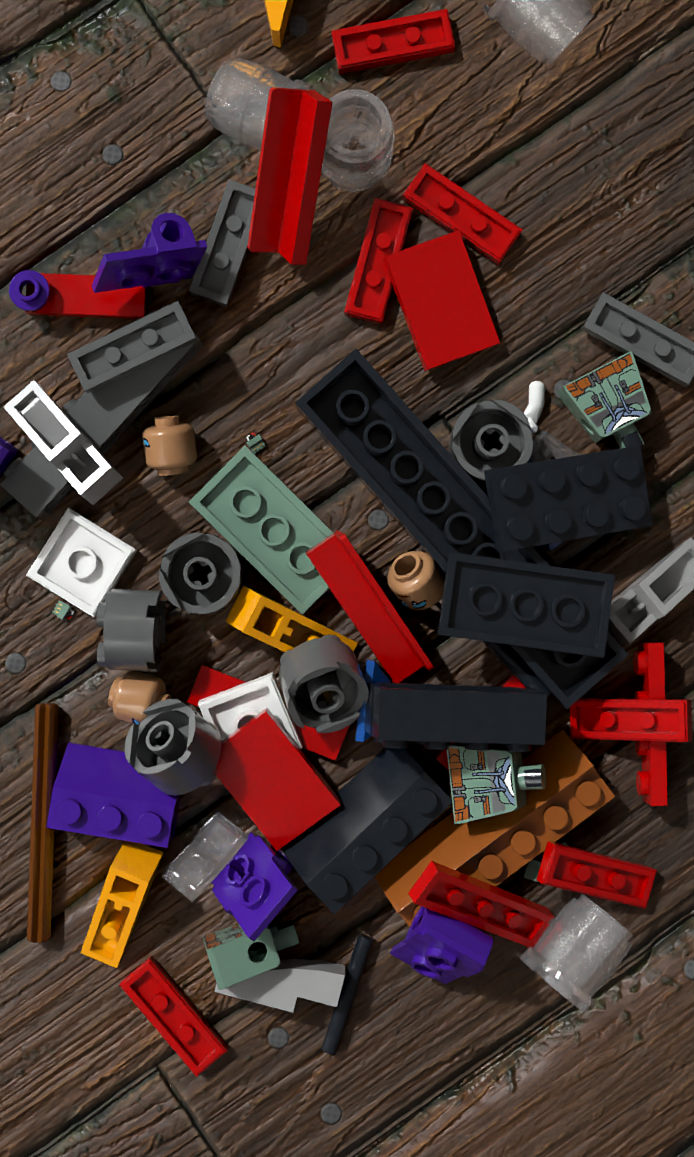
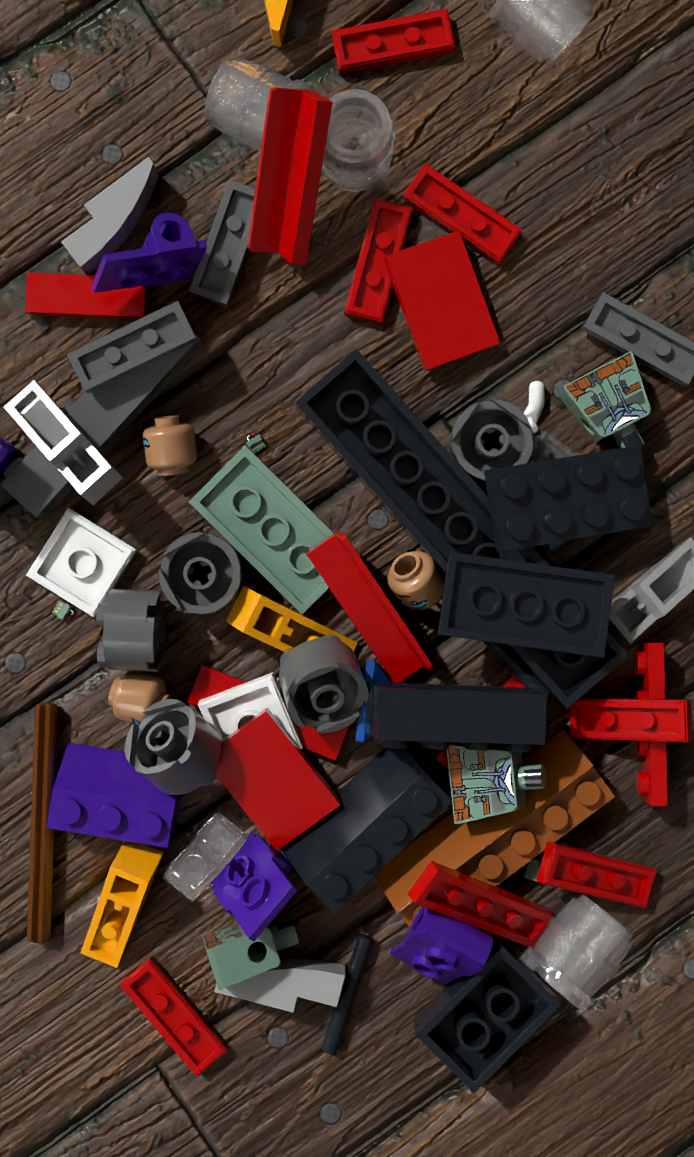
(37, 299): dark purple plate -> none
(113, 216): none -> light grey slope
(486, 1016): none -> black brick

